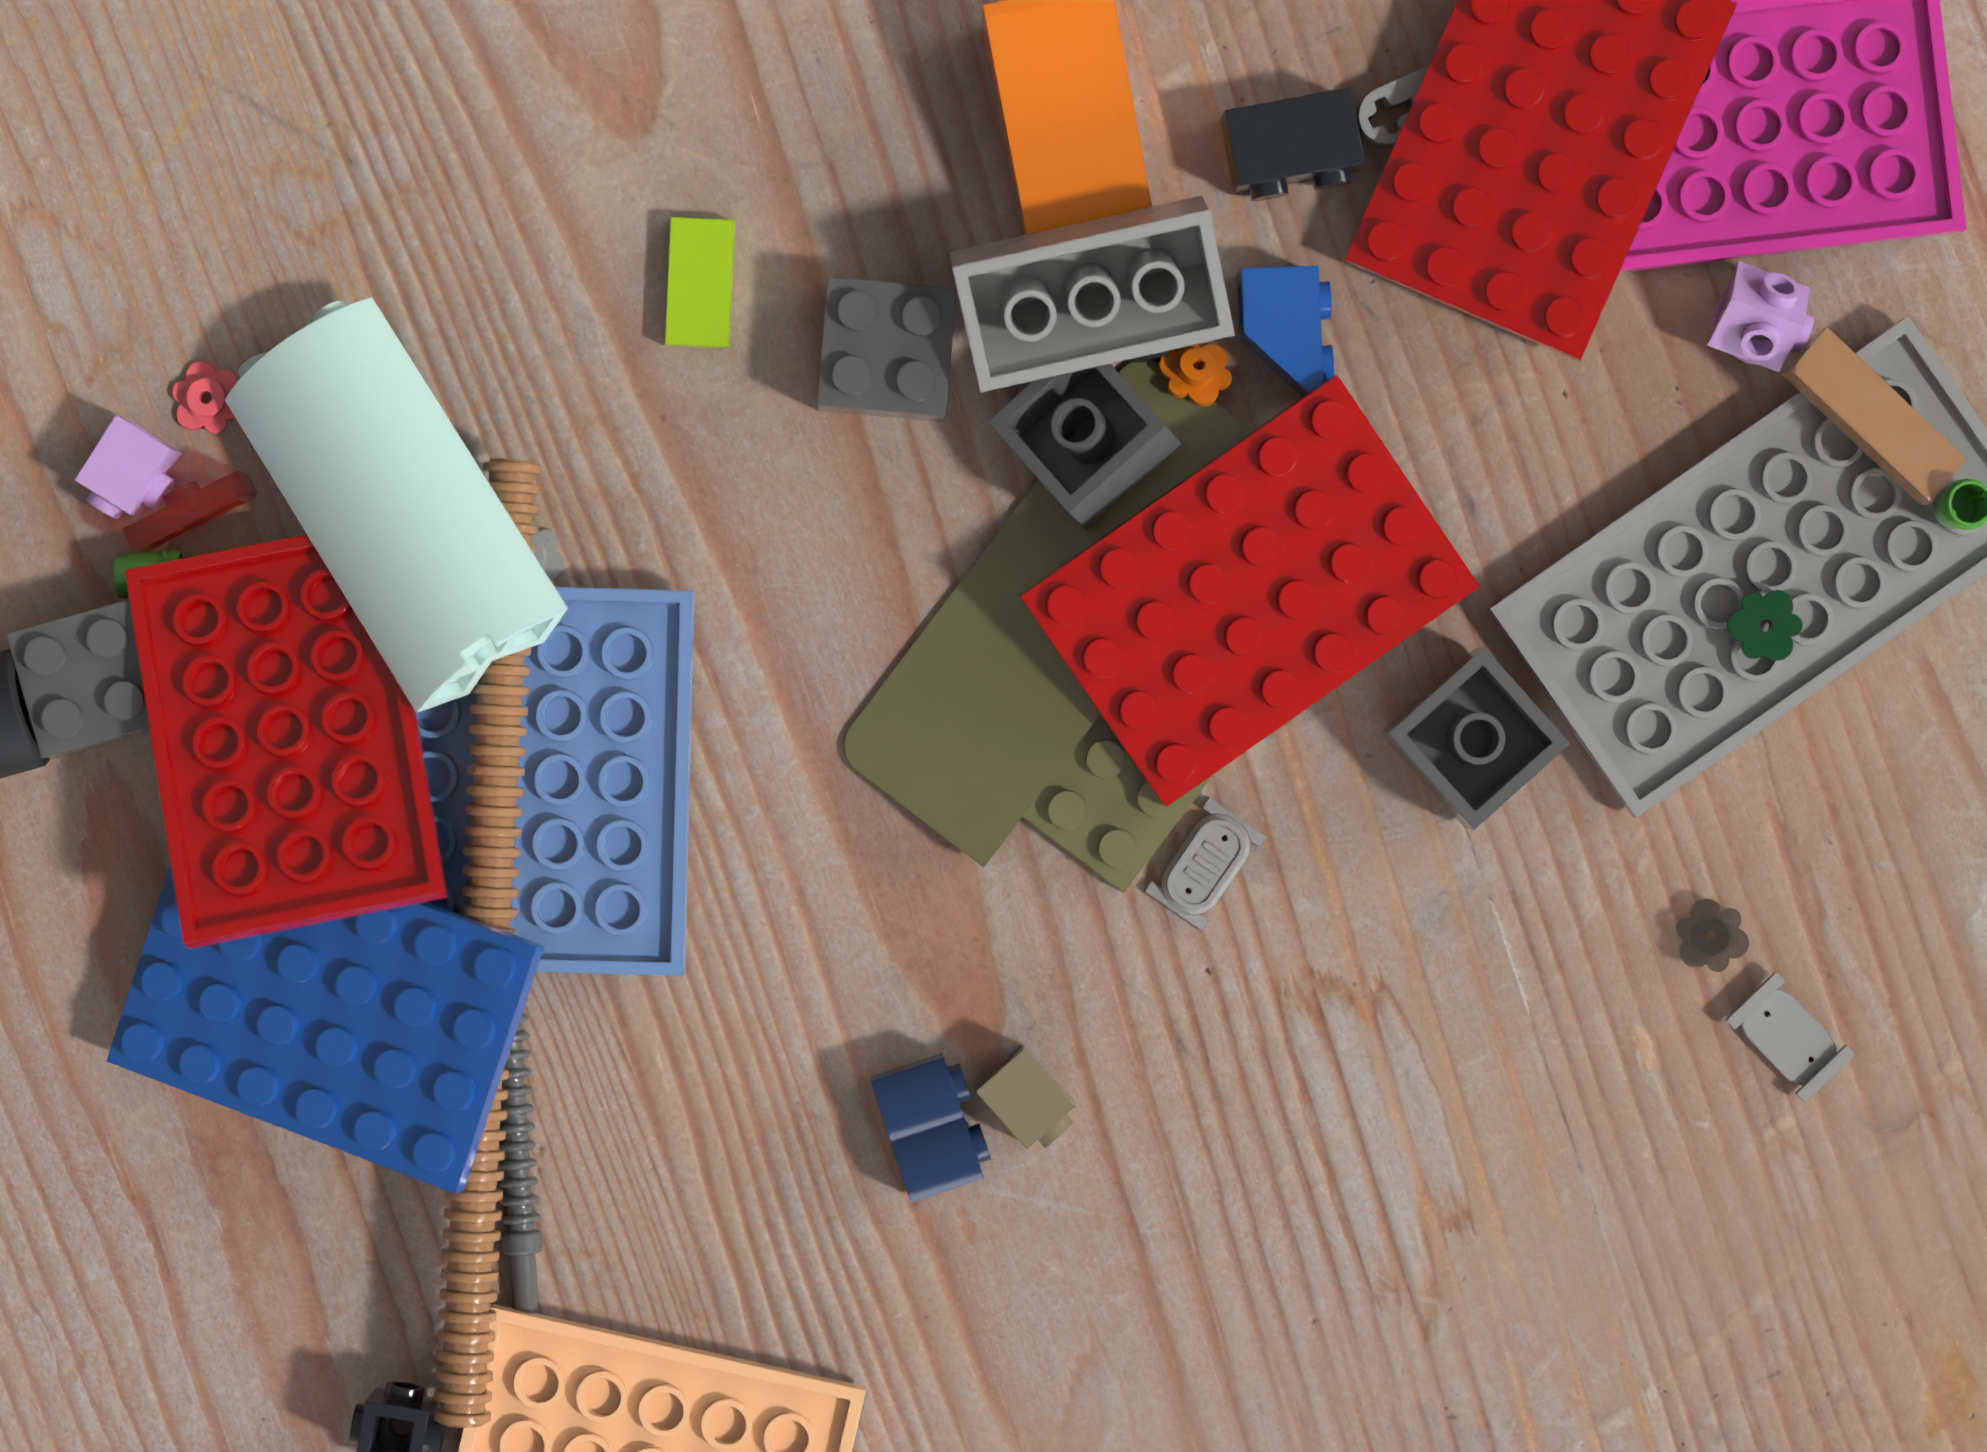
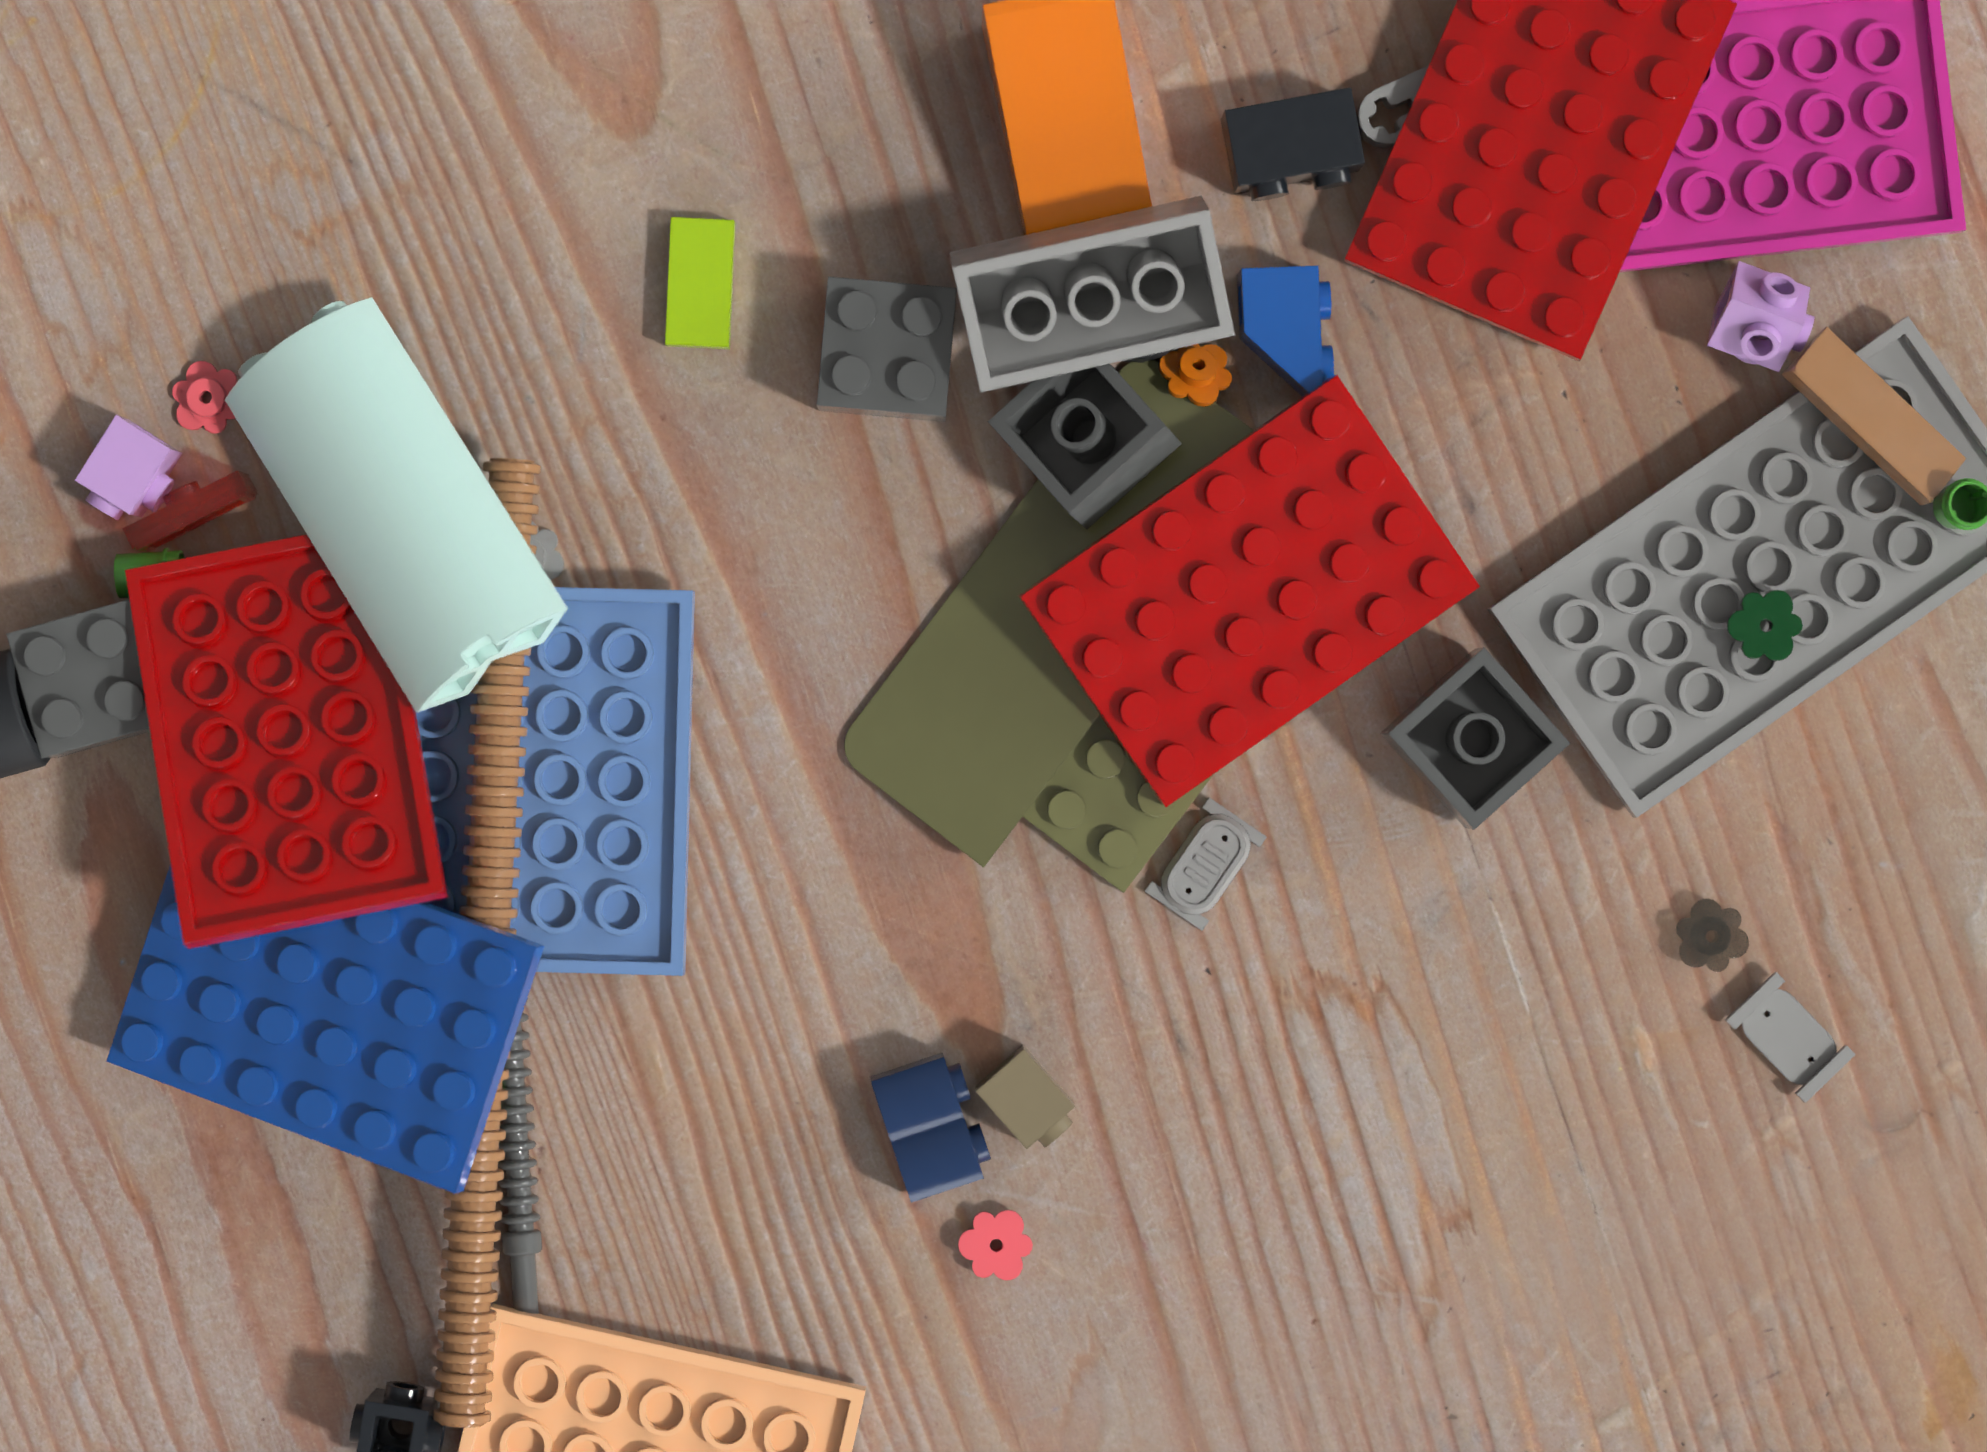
(1005, 1261): none -> coral plant

